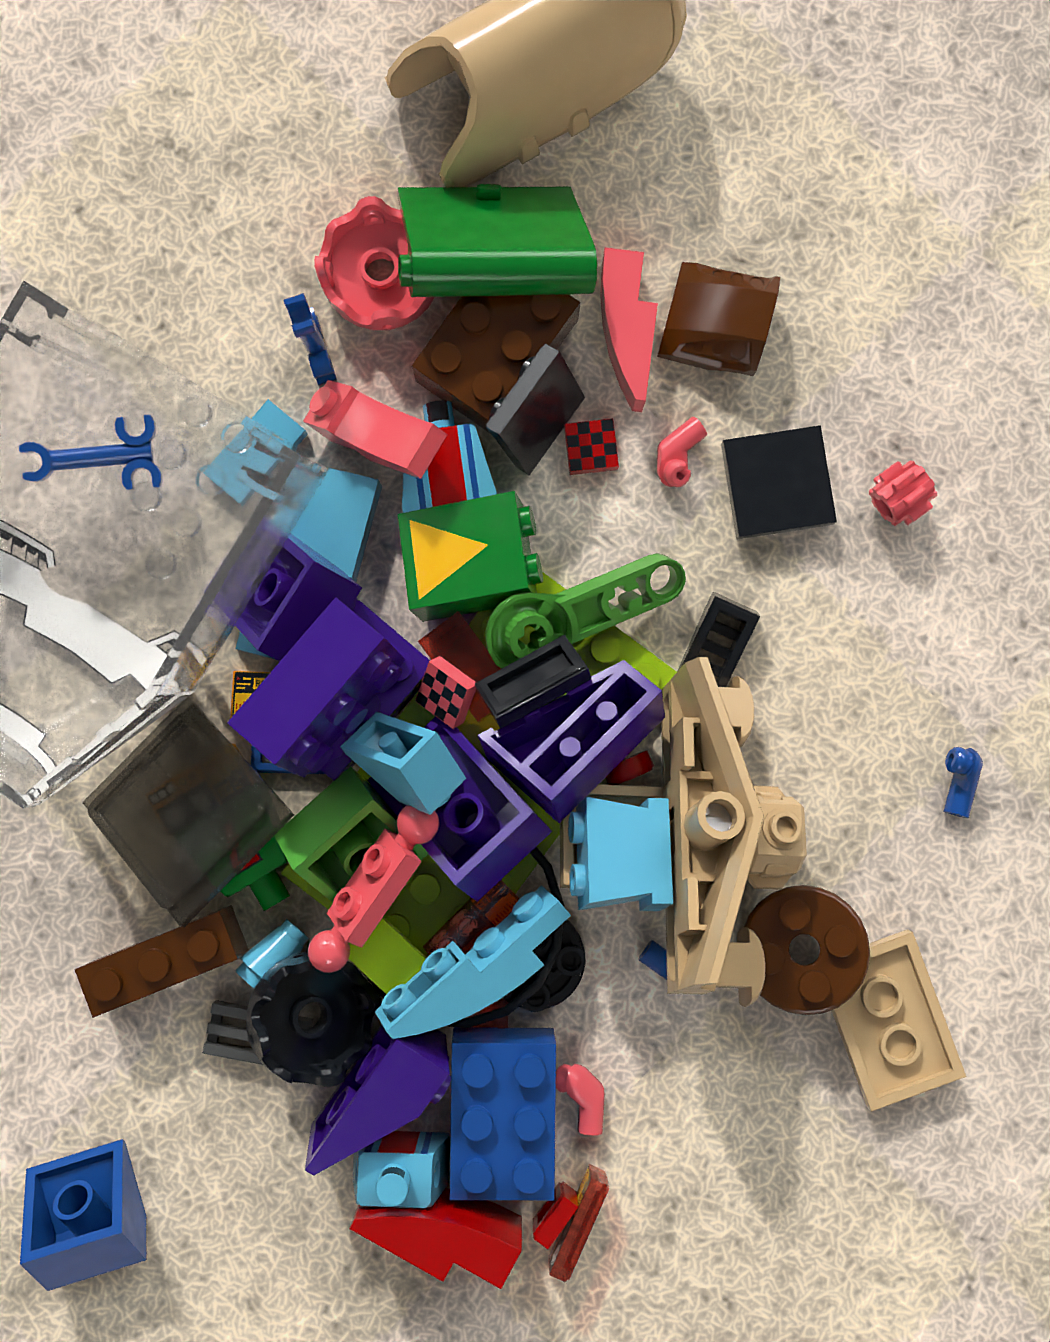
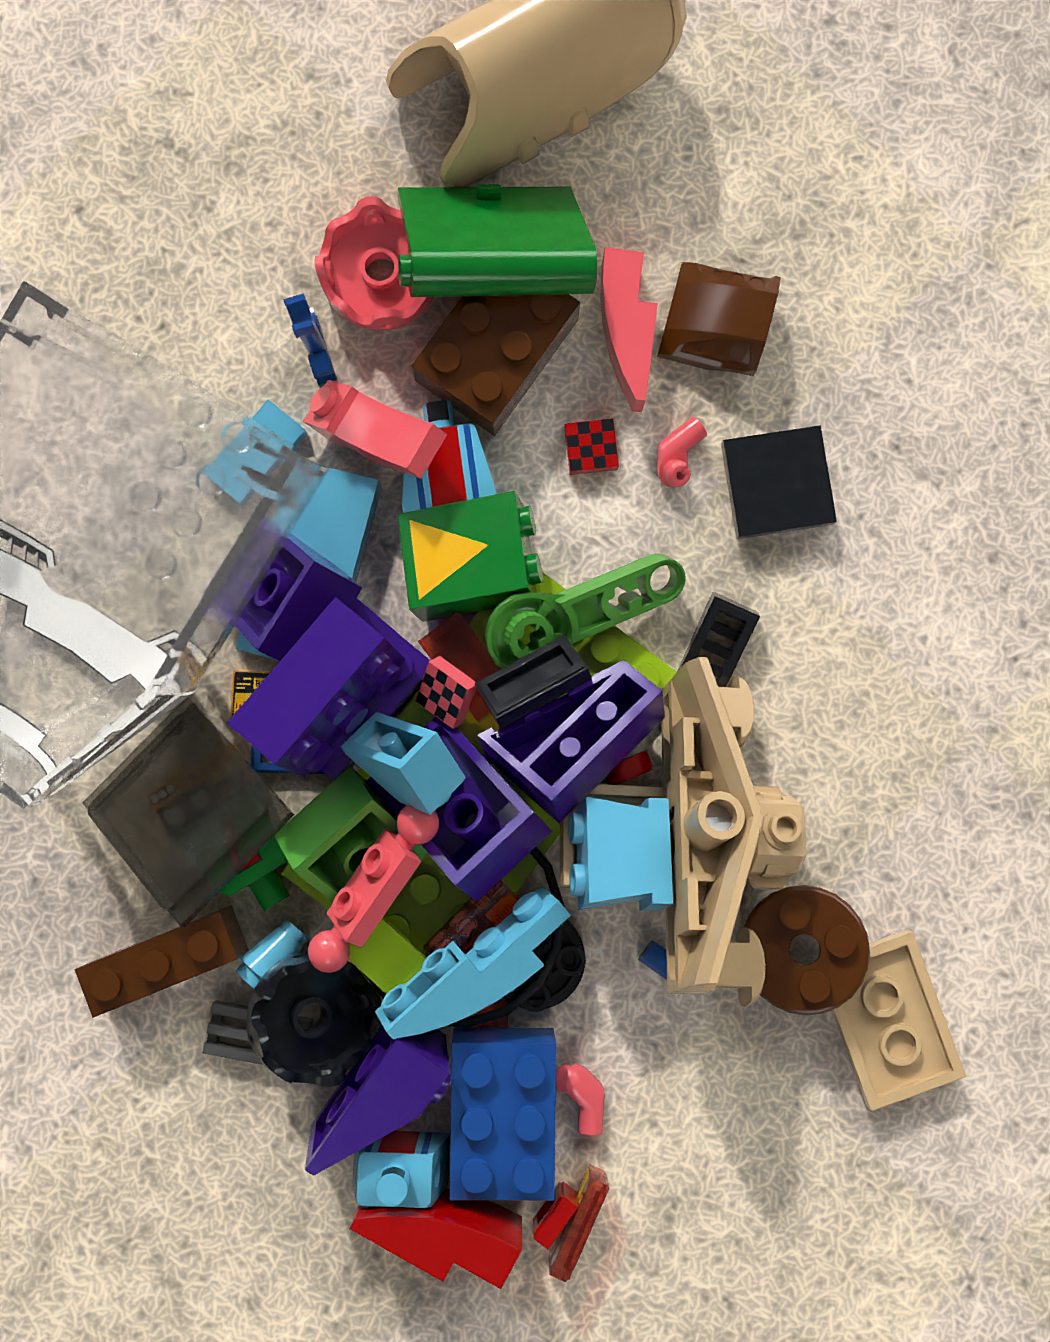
(82, 1217): blue slope -> none
(135, 453): blue bar -> none
(535, 409): black tile -> none
(903, 493): coral gear -> none
(966, 771): blue arm -> none

